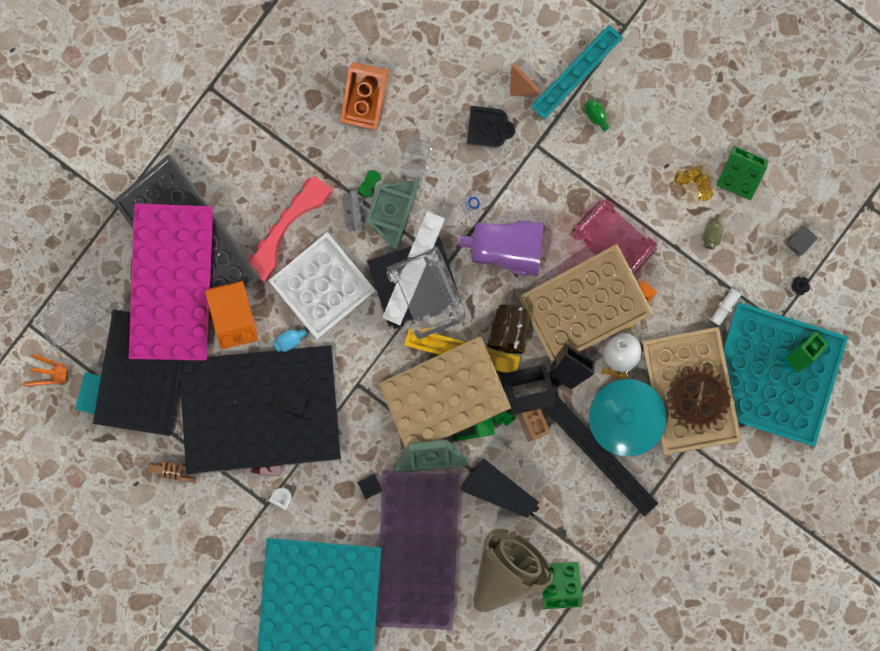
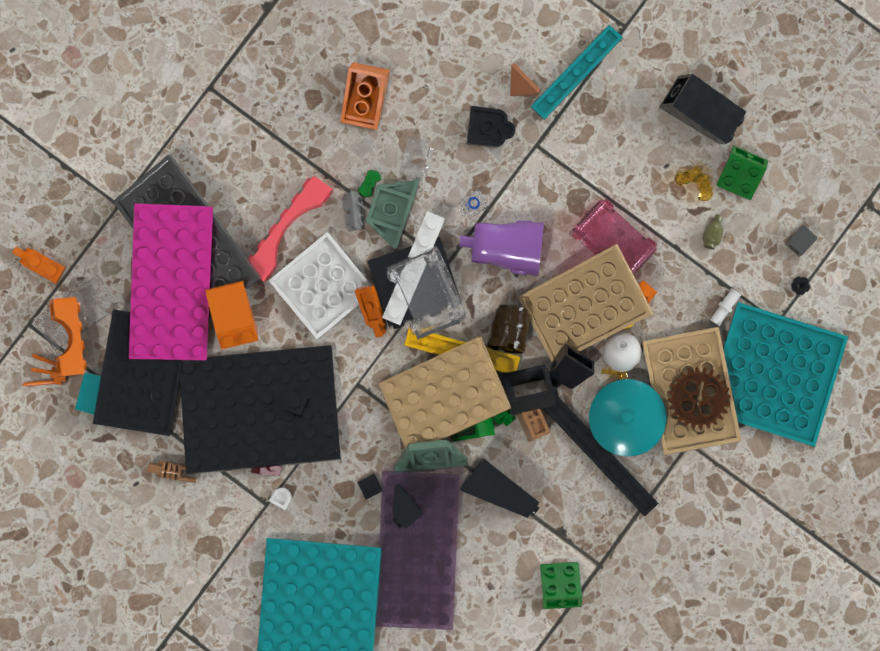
(40, 264): none -> orange hinge
(66, 312): none -> orange arch
(288, 340): medium azure plant -> none
(371, 309): none -> orange hinge
(404, 508): none -> black slope
(509, 571): dark tan cone -> none
(596, 114): green plant -> none
(703, 108): none -> black slope
(807, 352): green slope -> none

